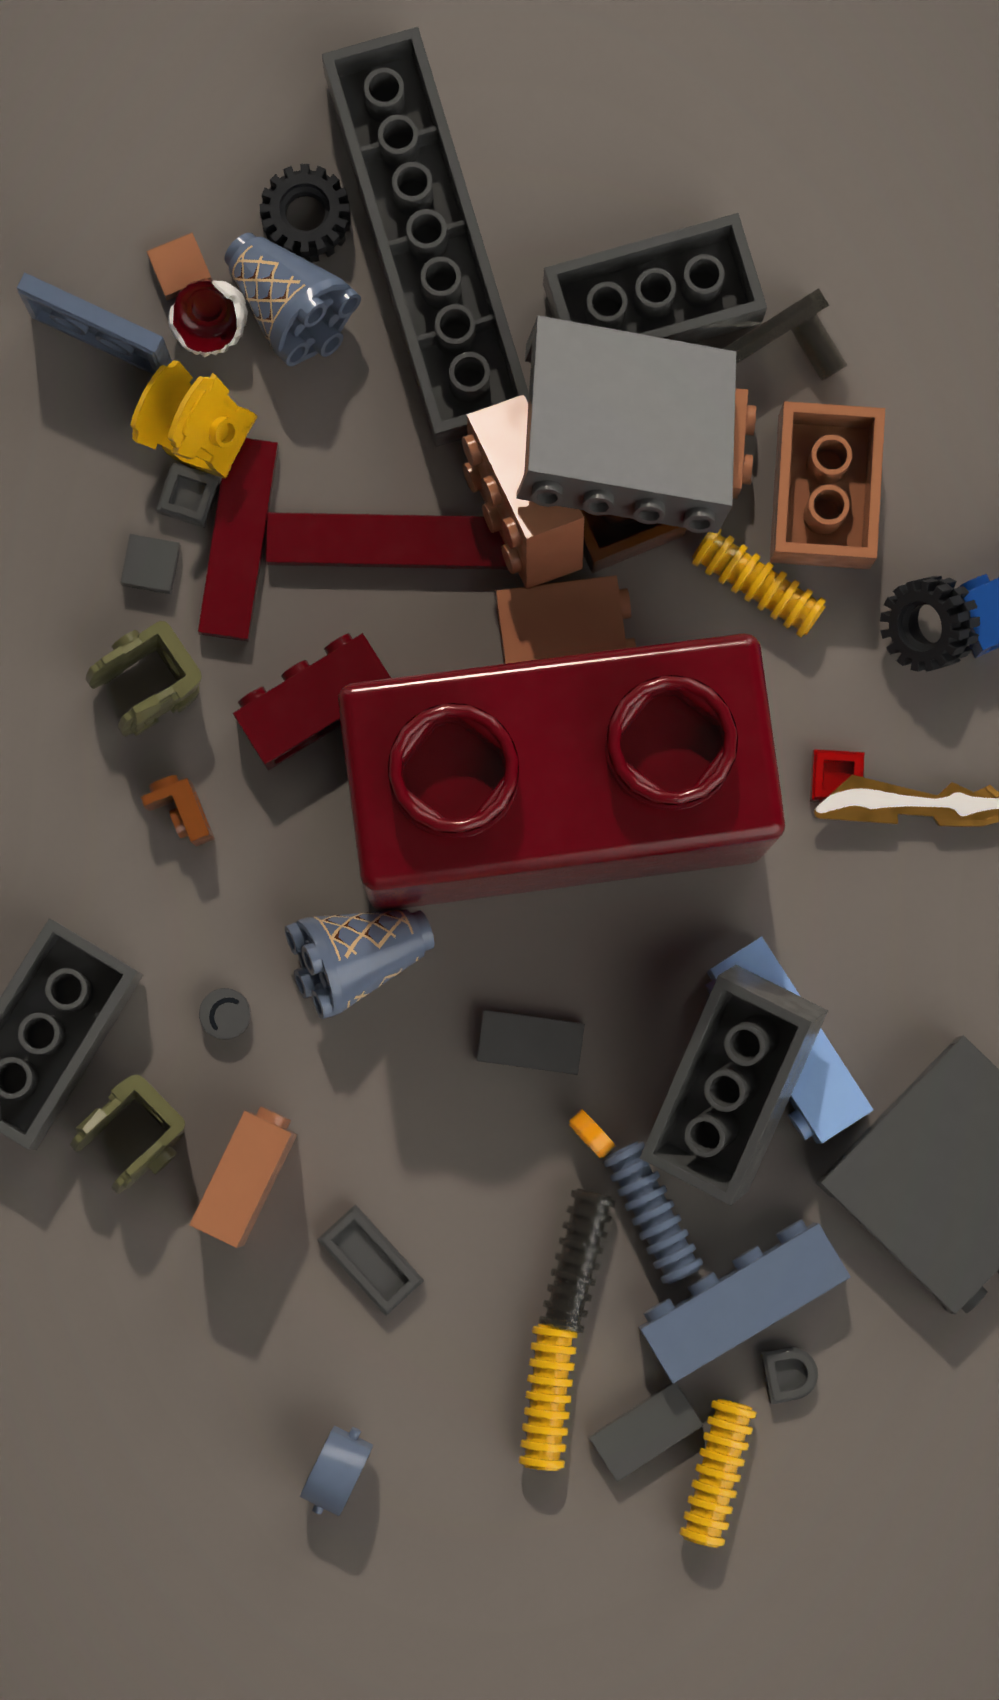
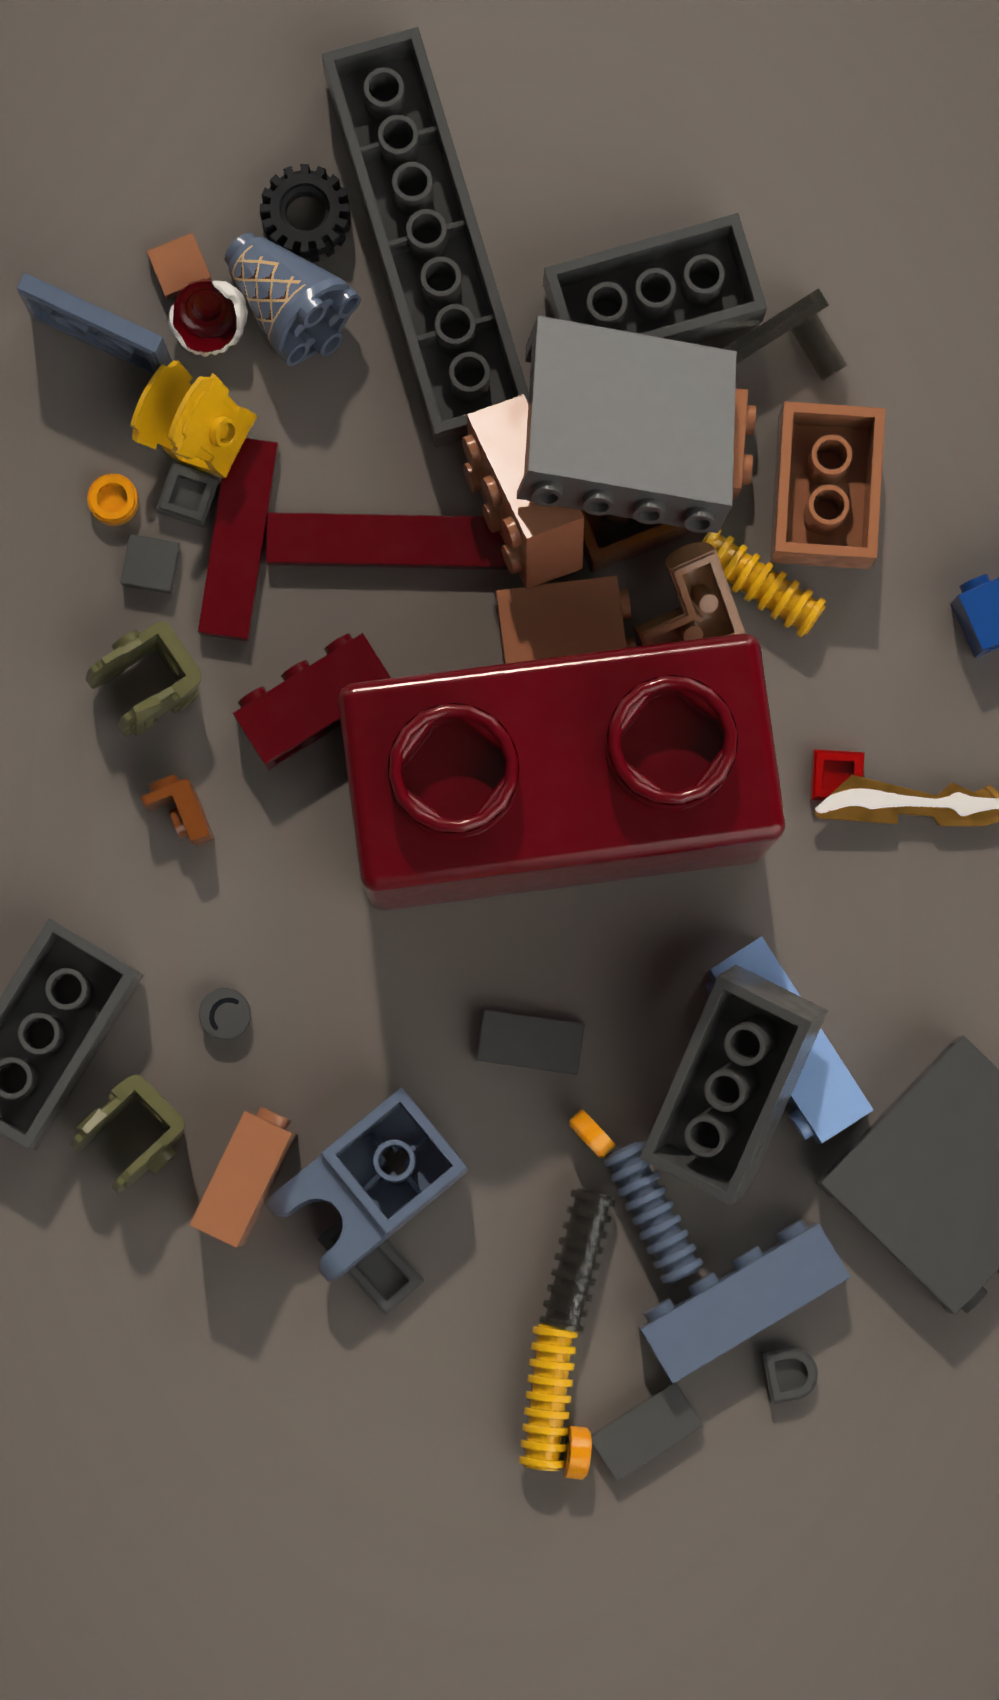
(113, 499): none -> light orange tile
(336, 1470): sand blue piece -> none
(354, 954): sand blue cone -> none
(367, 1198): none -> sand blue brick
(577, 1452): none -> light orange tile
(703, 596): none -> medium nougat brick
(717, 1473): yellow piece -> none
(905, 627): black tyre -> none

